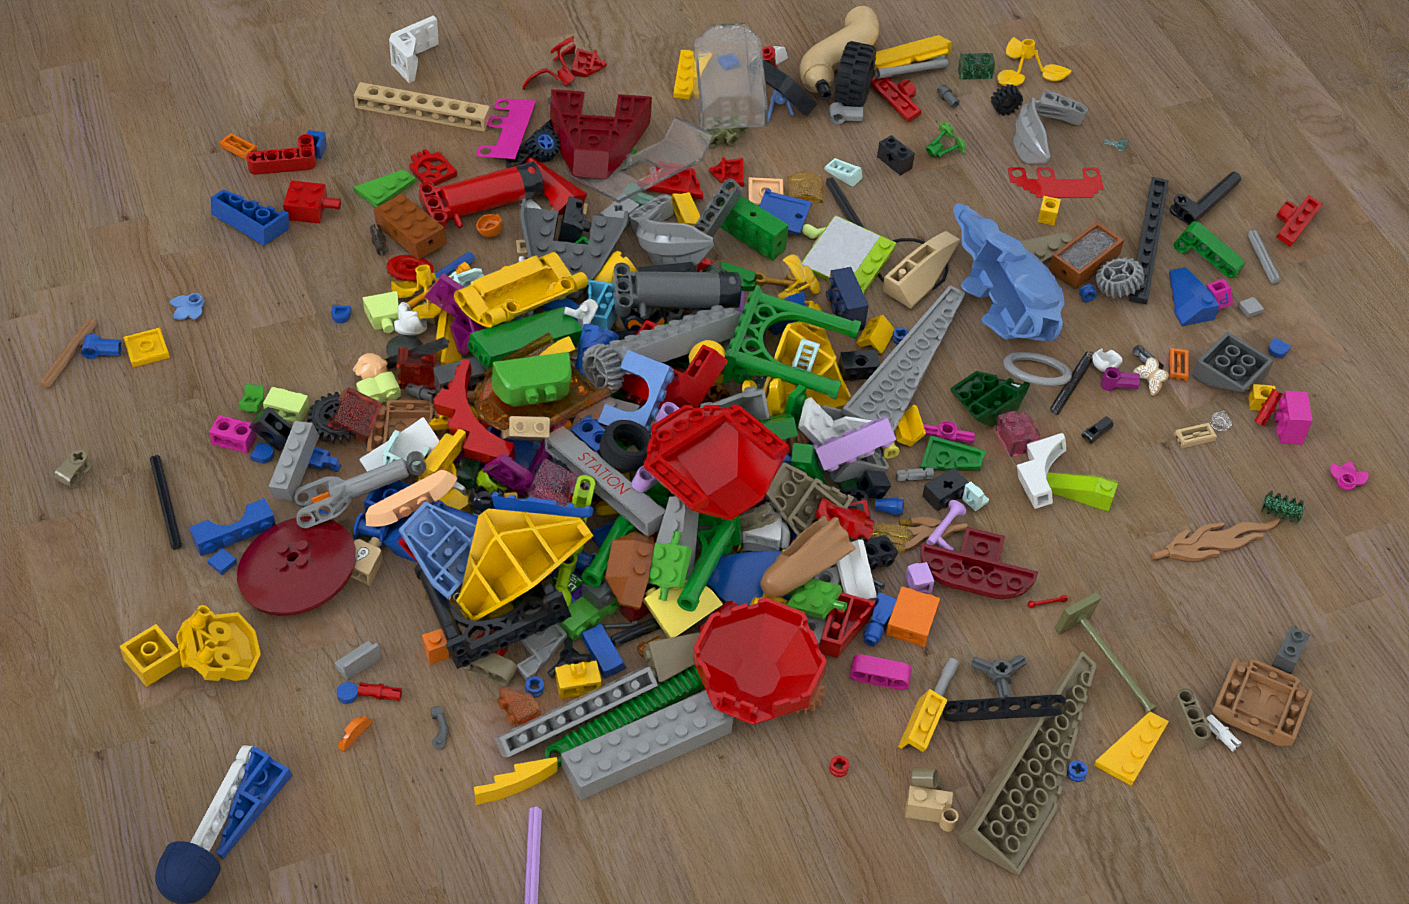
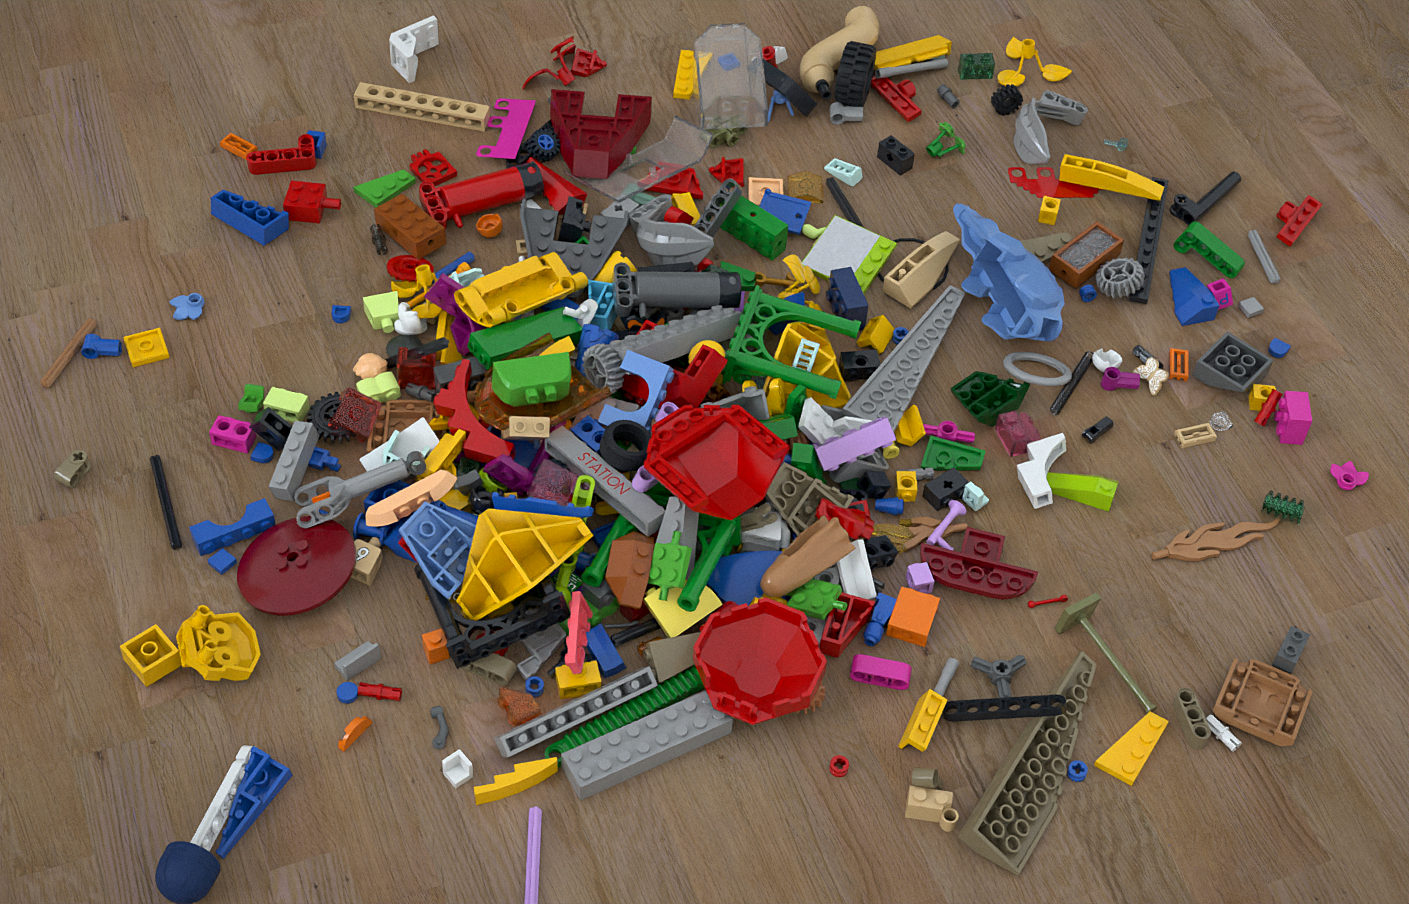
(457, 768): none -> white panel
(469, 481): none -> dark grey piece
(578, 626): none -> coral wing
(676, 215): none -> red piece
(906, 485): none -> yellow brick
(1107, 177): none -> yellow slope

